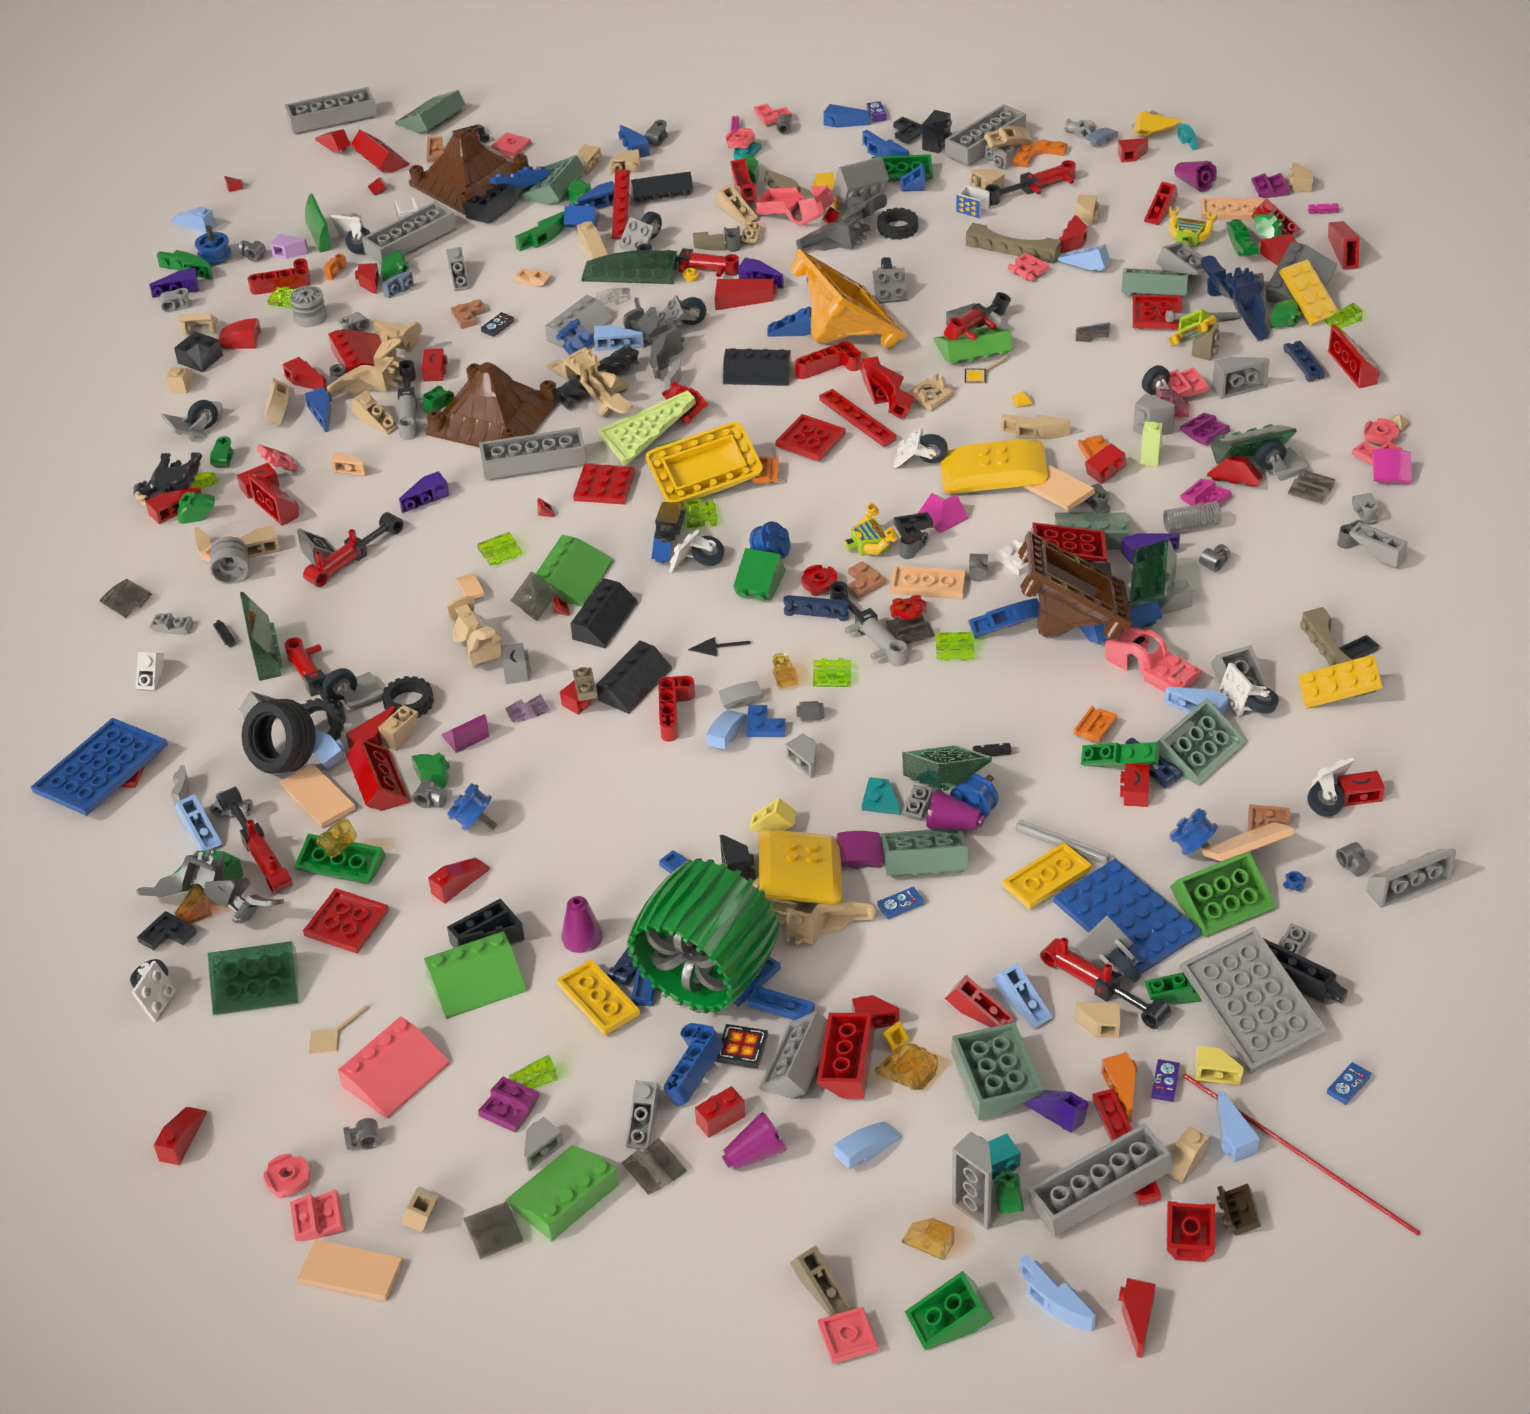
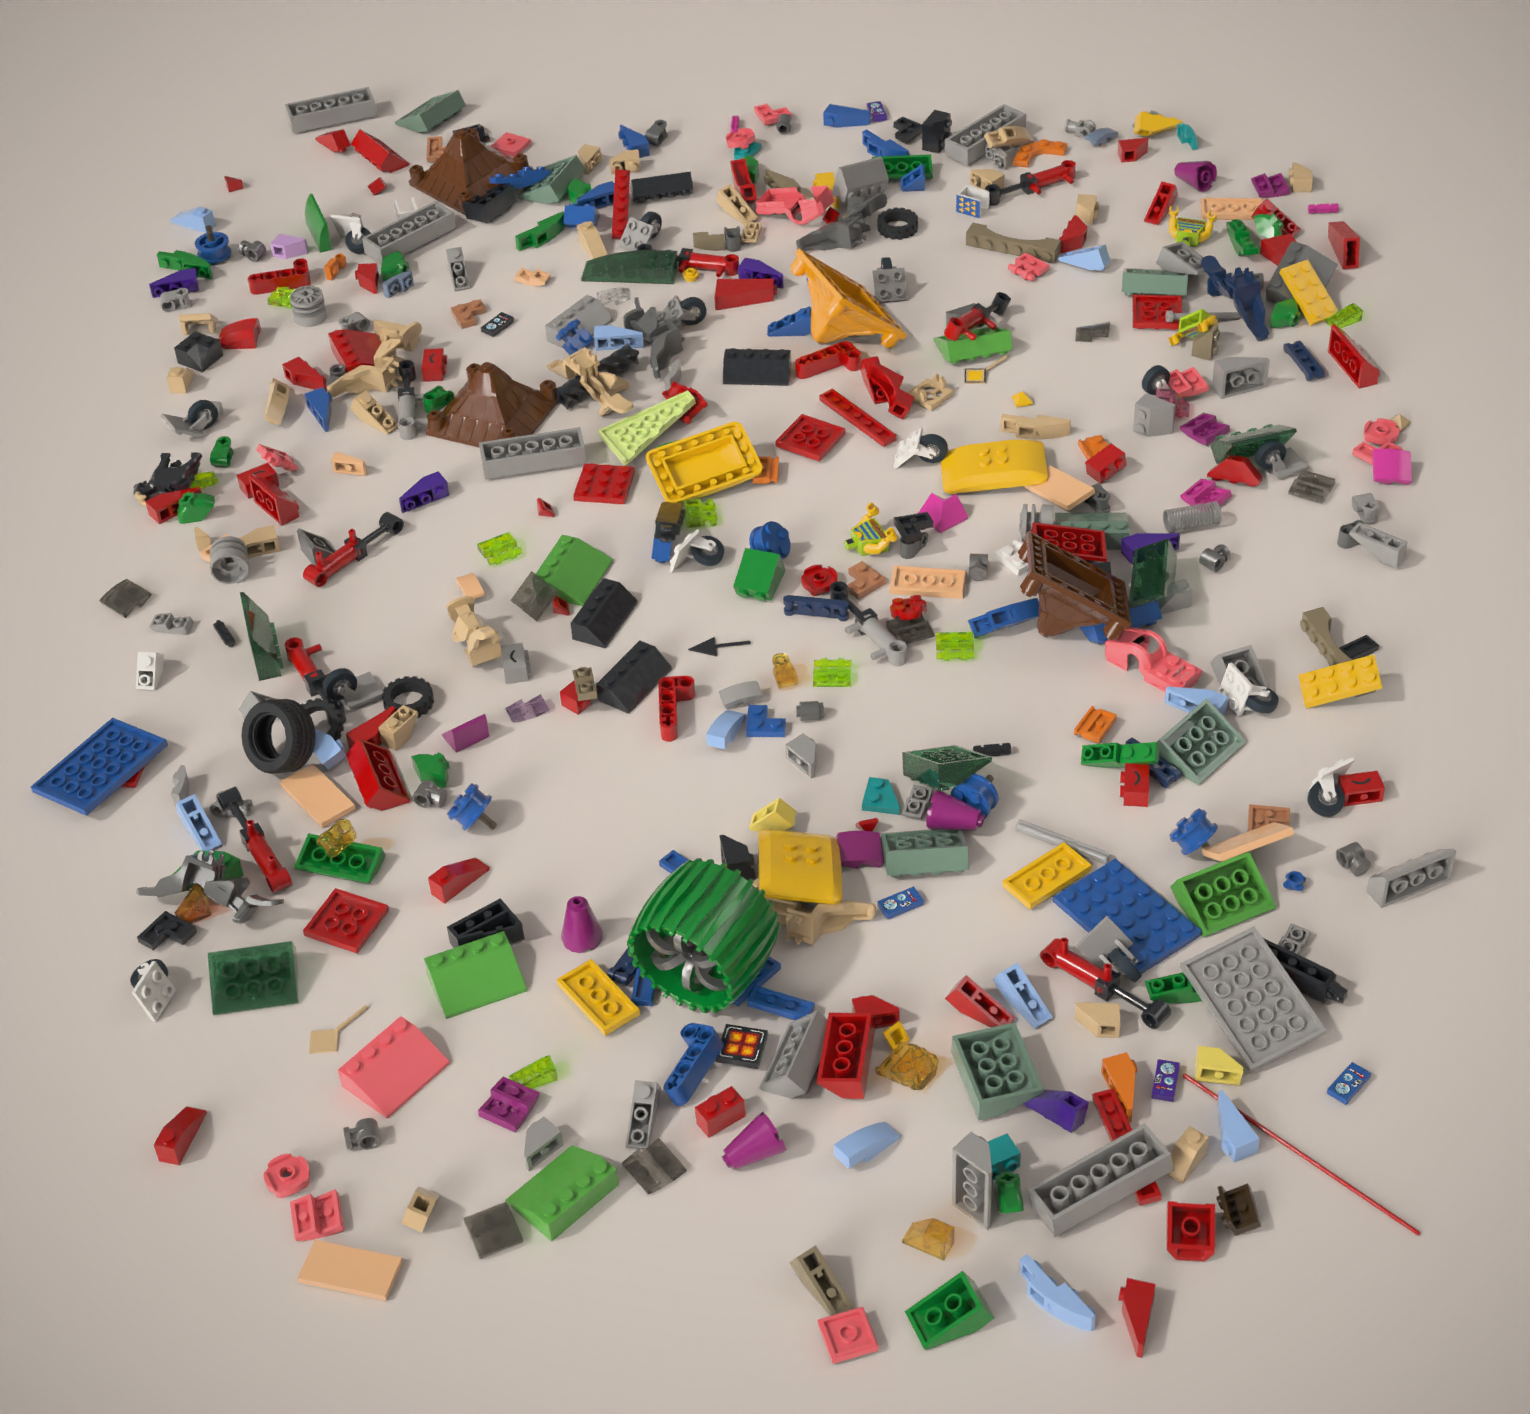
(867, 825): none -> red slope
(1027, 518): none -> light grey wheel
(1151, 444): yellowish green slope -> none

